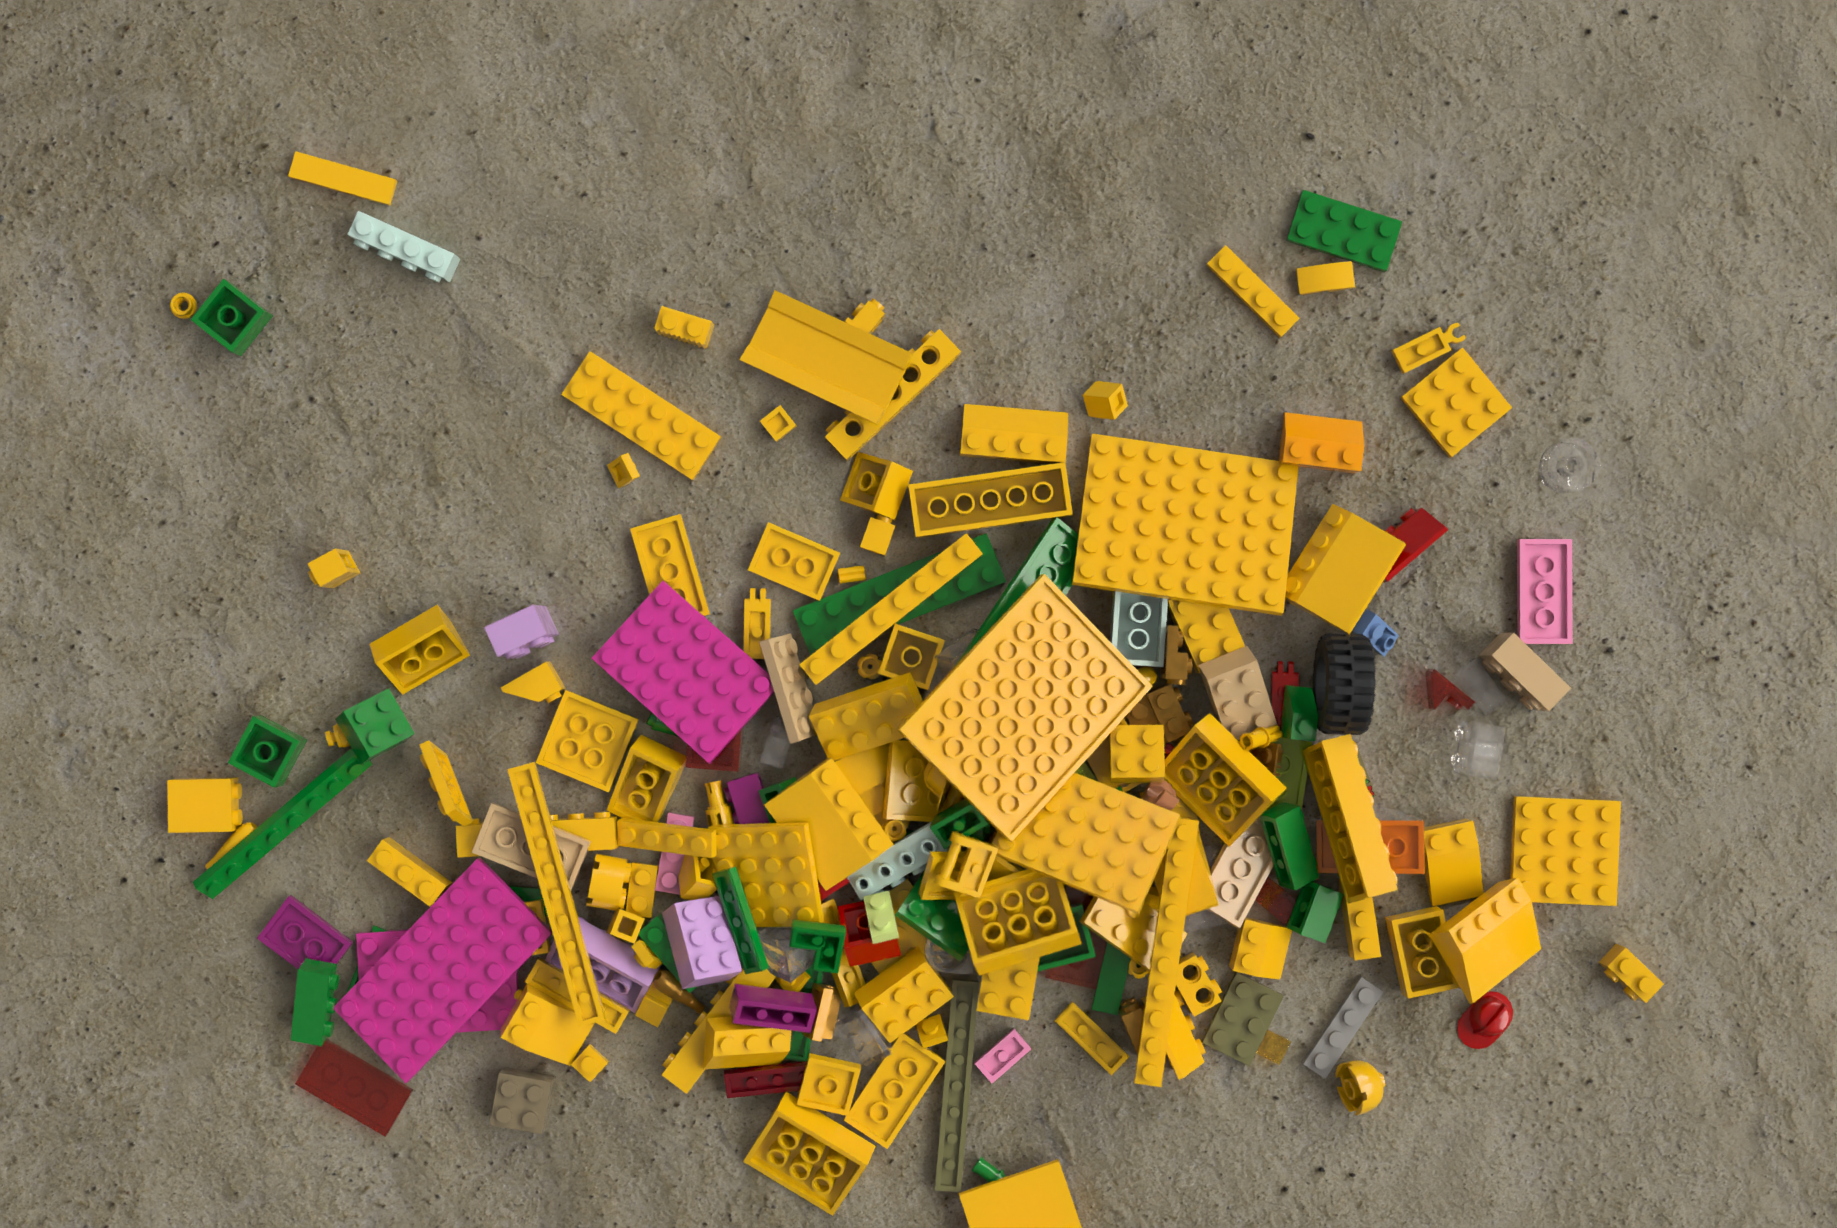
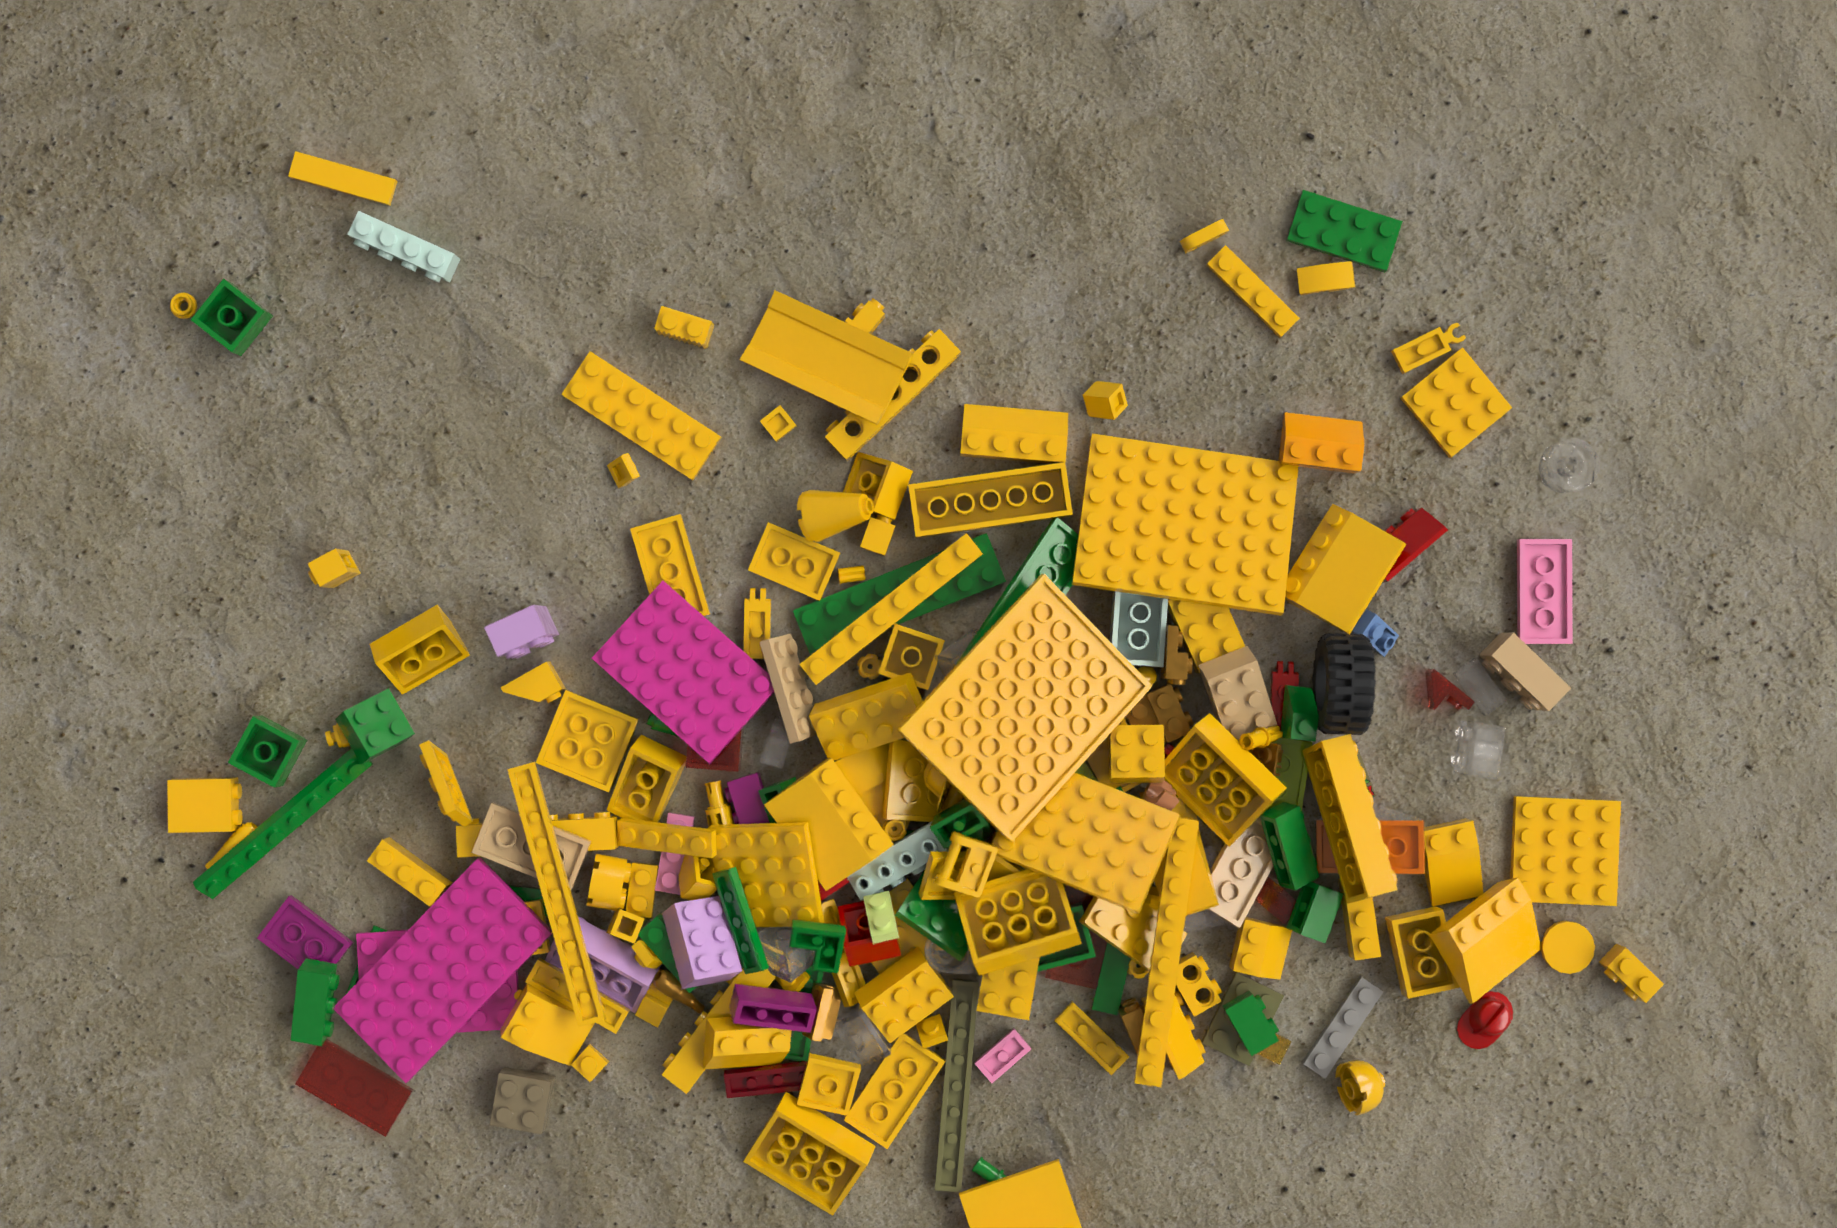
(831, 512): none -> yellow cone
(1204, 236): none -> yellow beam
(1251, 1023): none -> green brick
(1567, 947): none -> yellow tile

